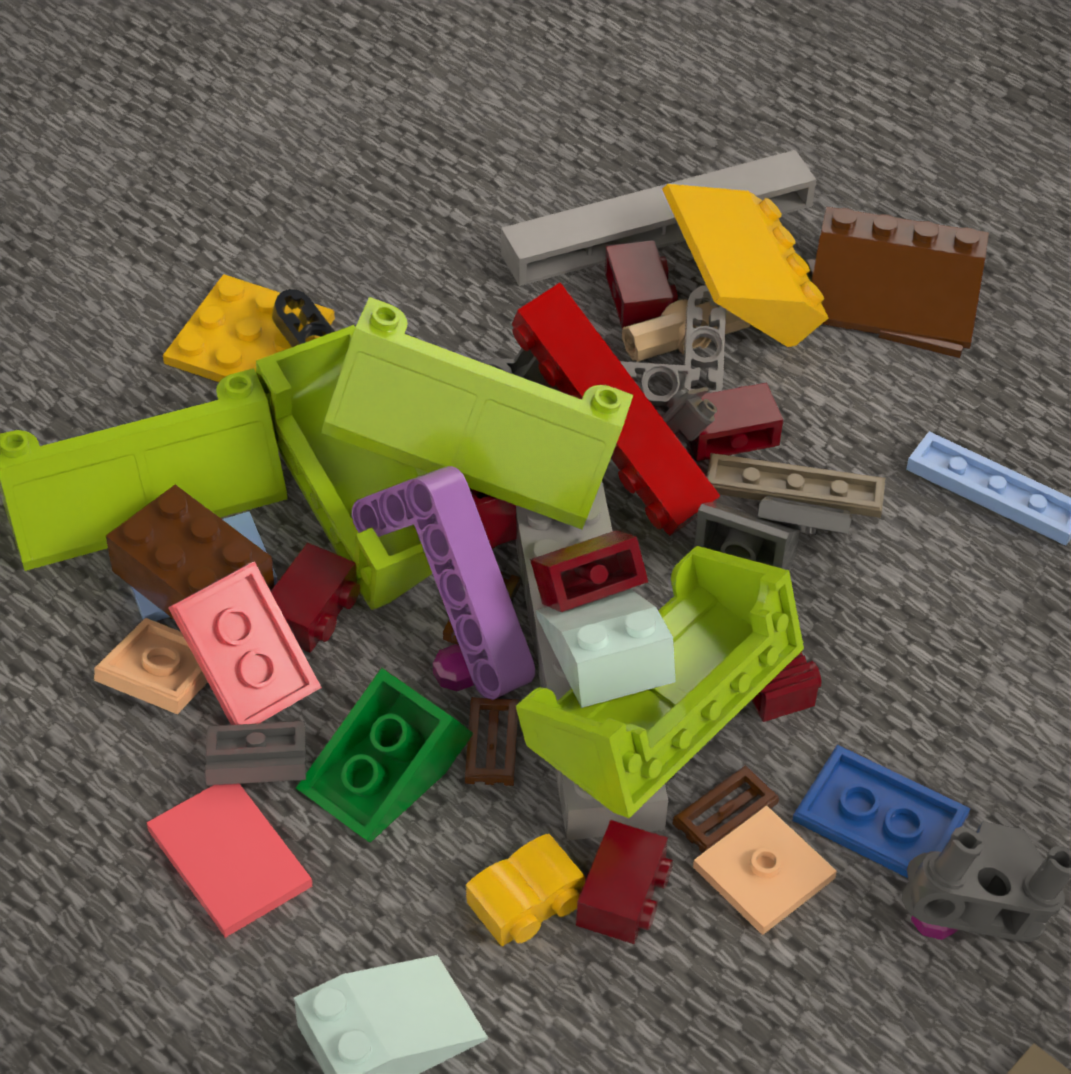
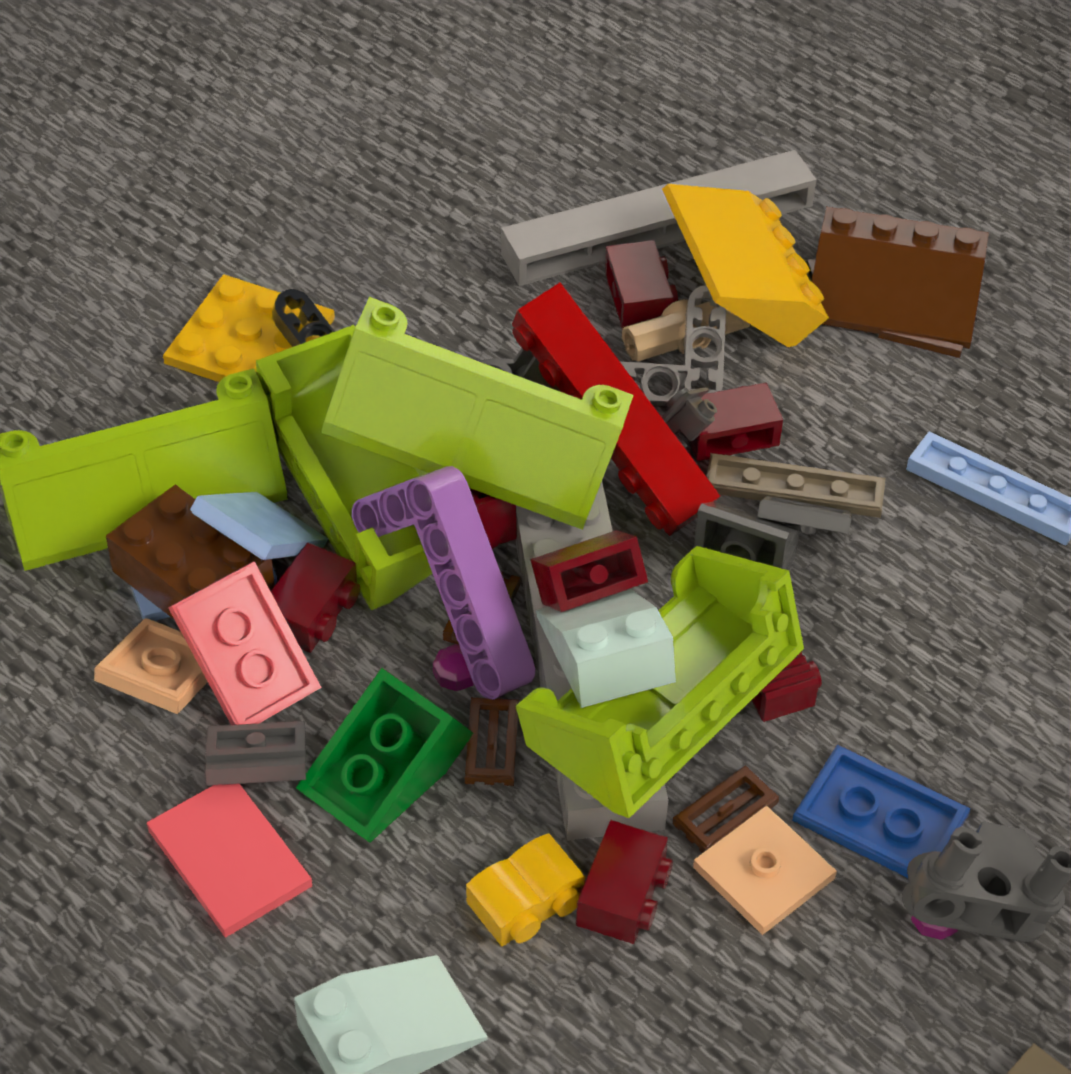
(257, 524): none -> light blue tile

